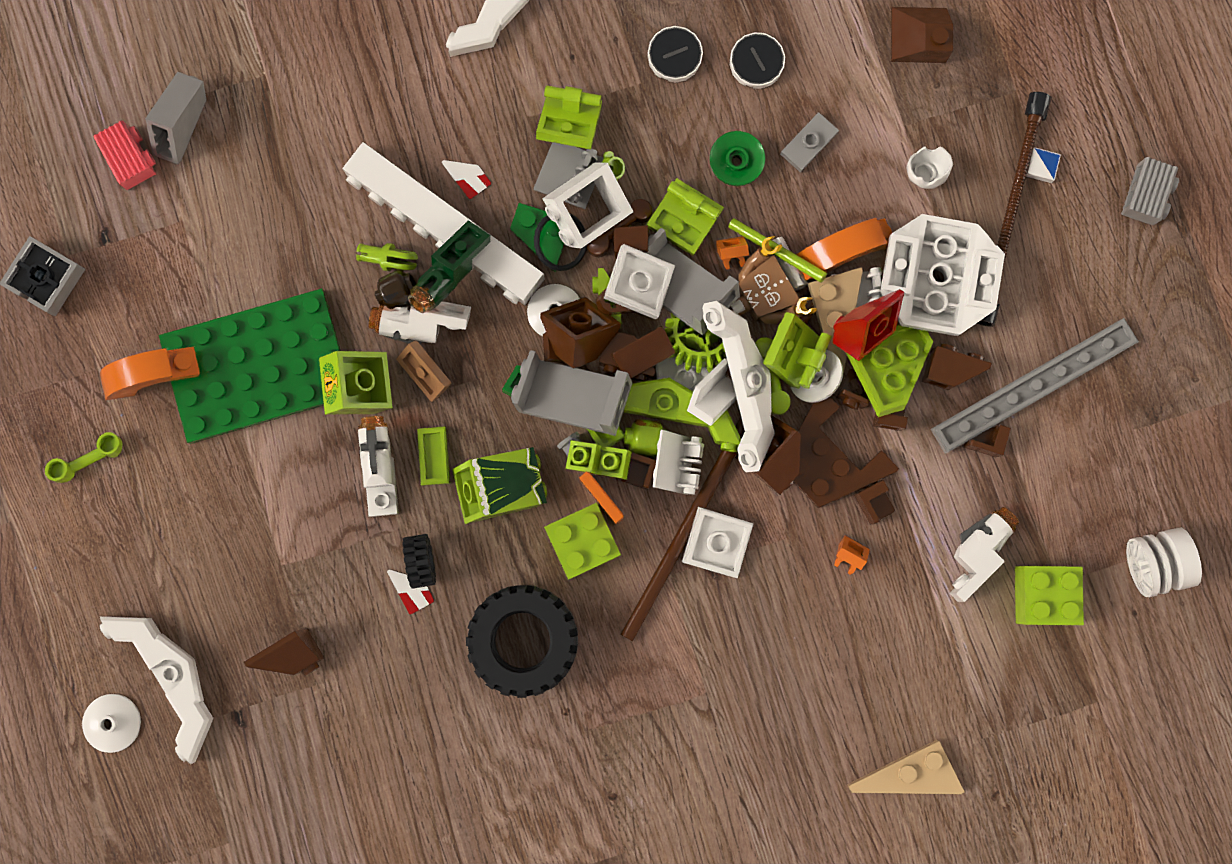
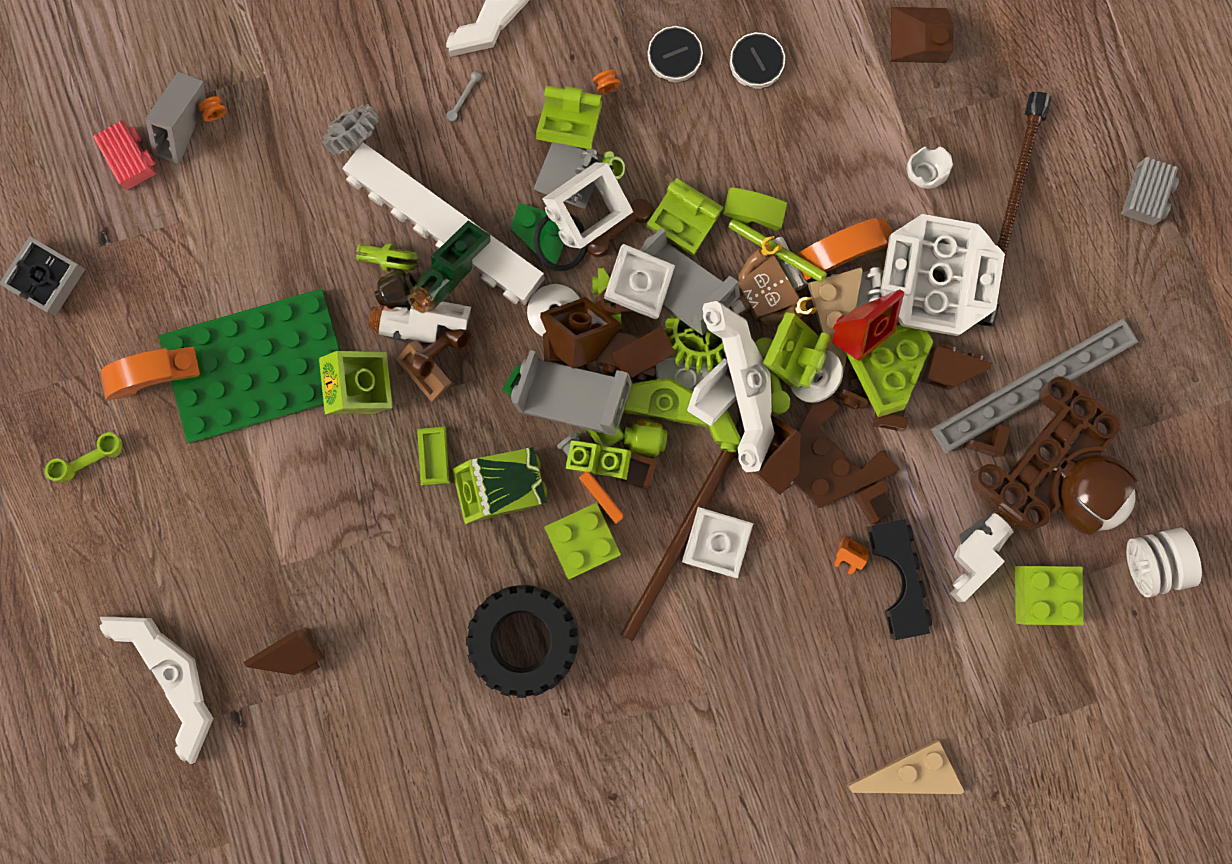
(124, 719): white dish -> none
(212, 108): none -> orange bush
(350, 129): none -> light grey gear
(377, 467): white plate -> none
(412, 598): white sticker -> none
(419, 561): black tyre -> none
(422, 361): none -> reddish brown bar
(452, 114): none -> light grey hinge
(468, 177): white sticker -> none
(606, 81): none -> orange bush
(632, 236): reddish brown panel -> none
(675, 462): white hinge -> none
(732, 248): orange tile -> none
(742, 146): green dish -> none
(755, 207): none -> lime slope
(809, 142): light grey plate -> none
(907, 615): none -> black arch
(1043, 165): white tile -> none
(1087, 488): none -> reddish brown beam

